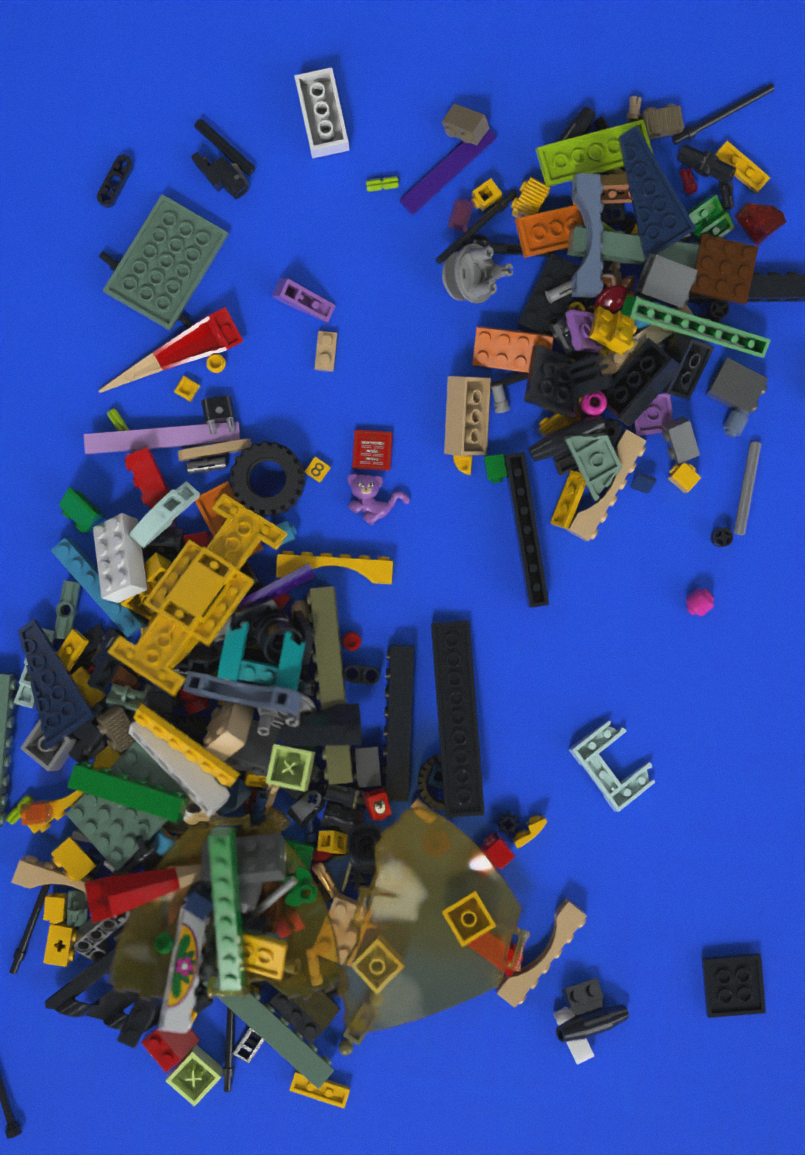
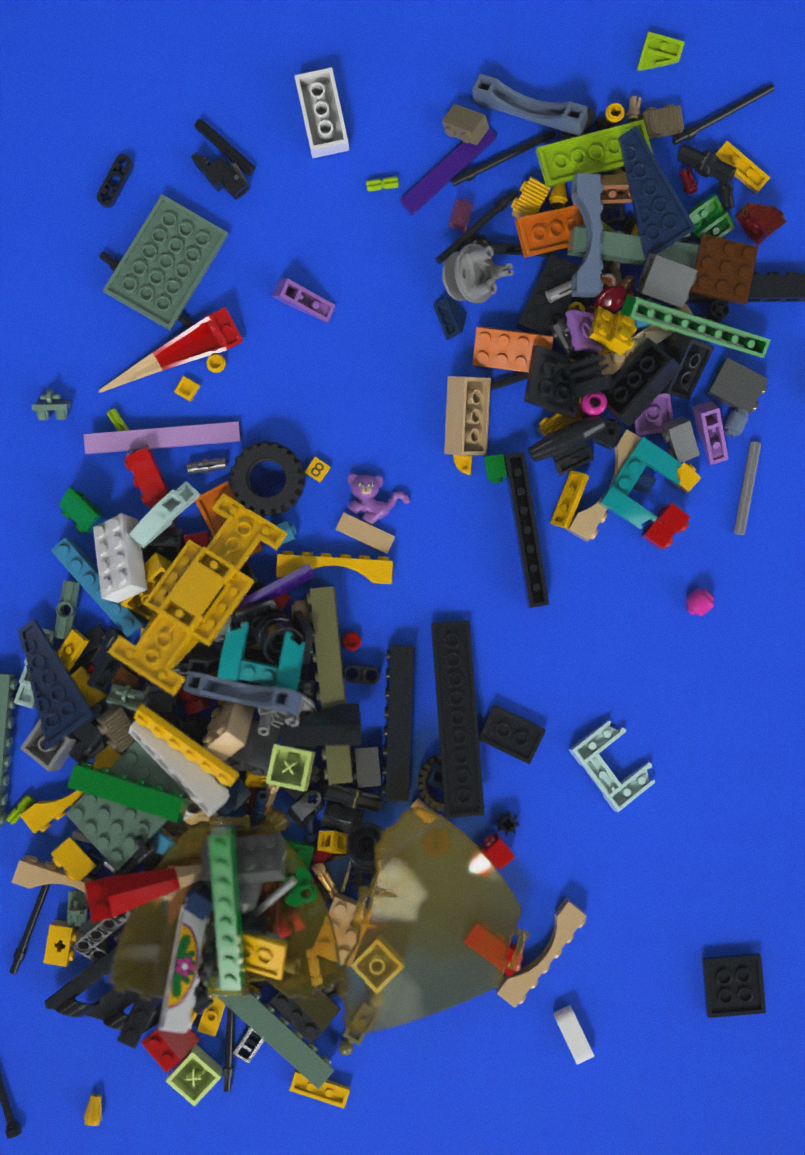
(36, 812): clear orange brick -> none
(42, 407): none -> sand green hips
(55, 907): yellow brick -> none
(93, 1112): none -> yellow cone
(164, 943): green tile -> none
(211, 1017): none -> yellow plate
(213, 450): tan beam -> none
(218, 411): black piece -> none
(326, 351): tan plate -> none
(365, 533): none -> tan tile
(372, 450): red tile -> none
(377, 804): red brick -> none
(451, 317): none -> dark blue slope
(468, 918): yellow brick -> none
(470, 173): none -> black bar
(487, 189): yellow brick -> none
(501, 404): light grey pin -> none
(511, 734): none -> black plate
(535, 825): yellow slope -> none
(558, 196): none -> yellow cone
(562, 115): none -> sand blue arch
(589, 1016): black plate -> none
(595, 460): sand green wing -> none
(614, 114): none -> yellow cone
(643, 455): none -> teal wedge
(659, 51): none -> lime wing
(669, 521): none -> red brick
(711, 431): none -> medium lavender slope
(726, 537): black wheel -> none

